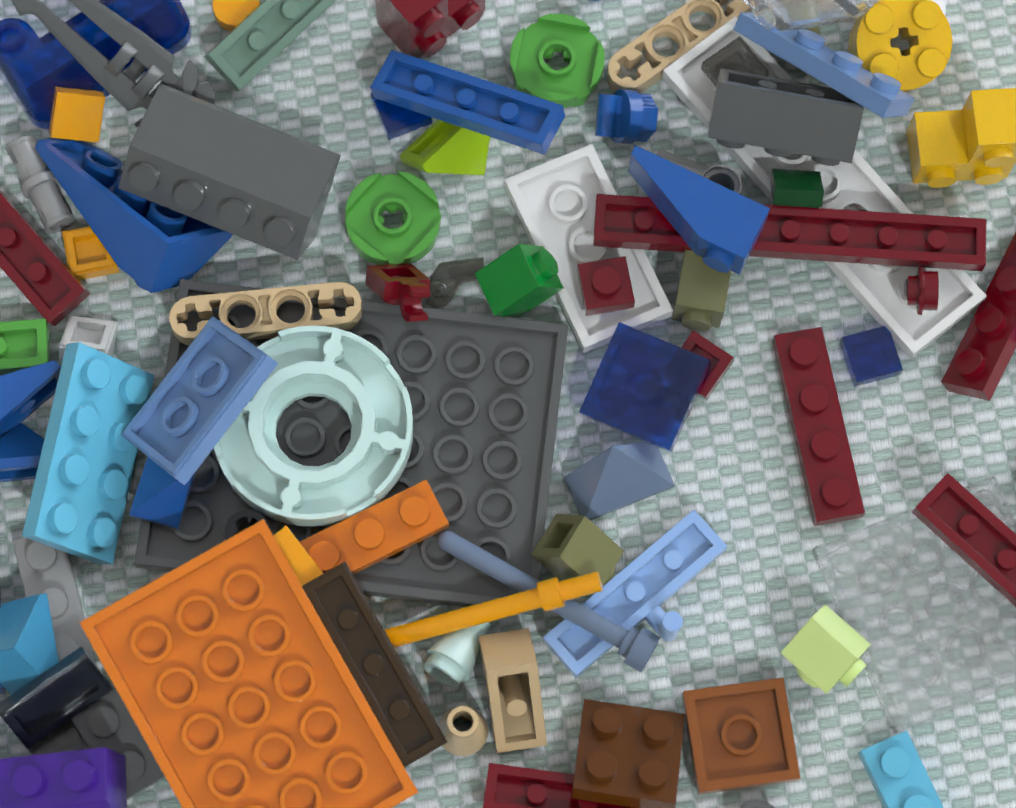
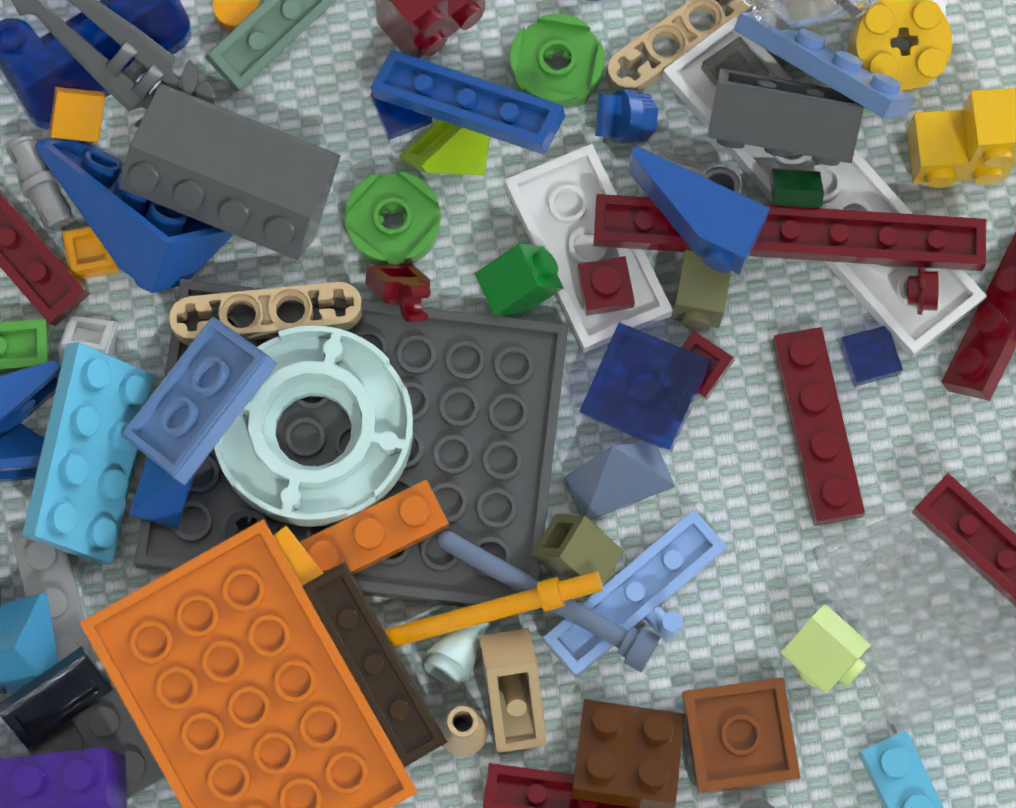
(449, 277): clear smoke arm -> none

